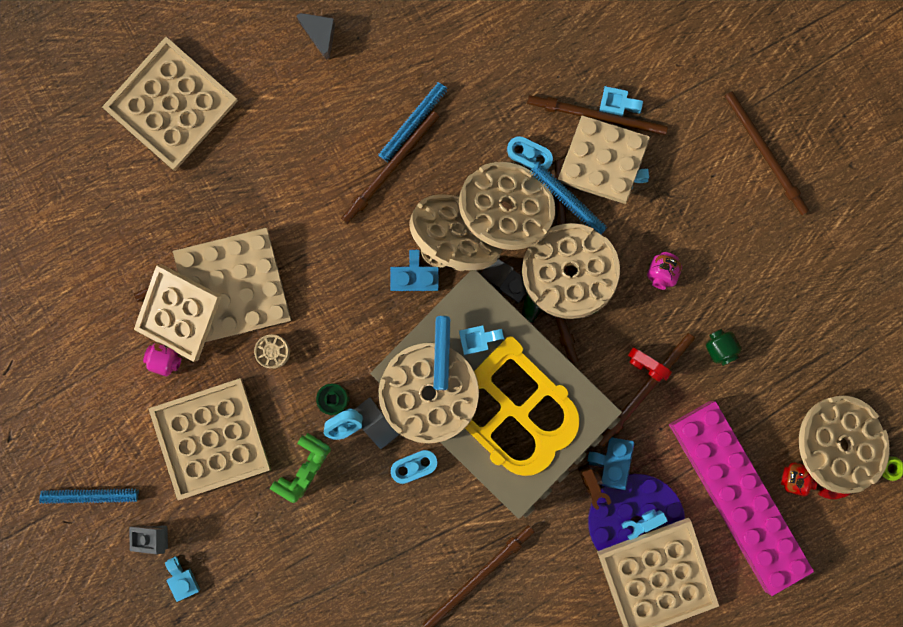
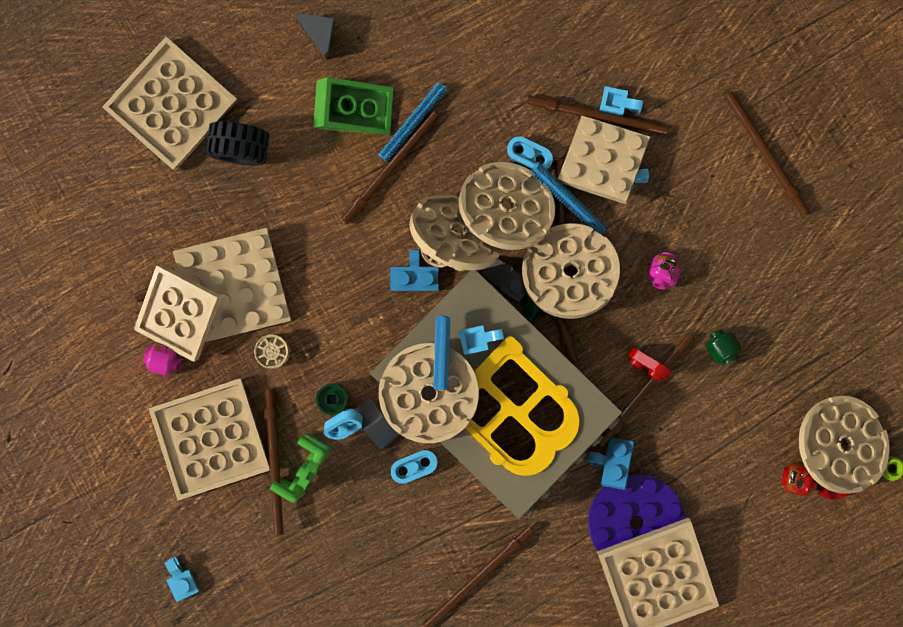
(72, 497): dark azure axle -> none
(148, 539): dark grey slope -> none
(237, 143): none -> black tyre
(271, 414): none -> reddish brown bar
(353, 106): none -> bright green slope
(592, 482): reddish brown plate -> none
(650, 521): medium azure plate -> none
(741, 498): dark pink brick -> none

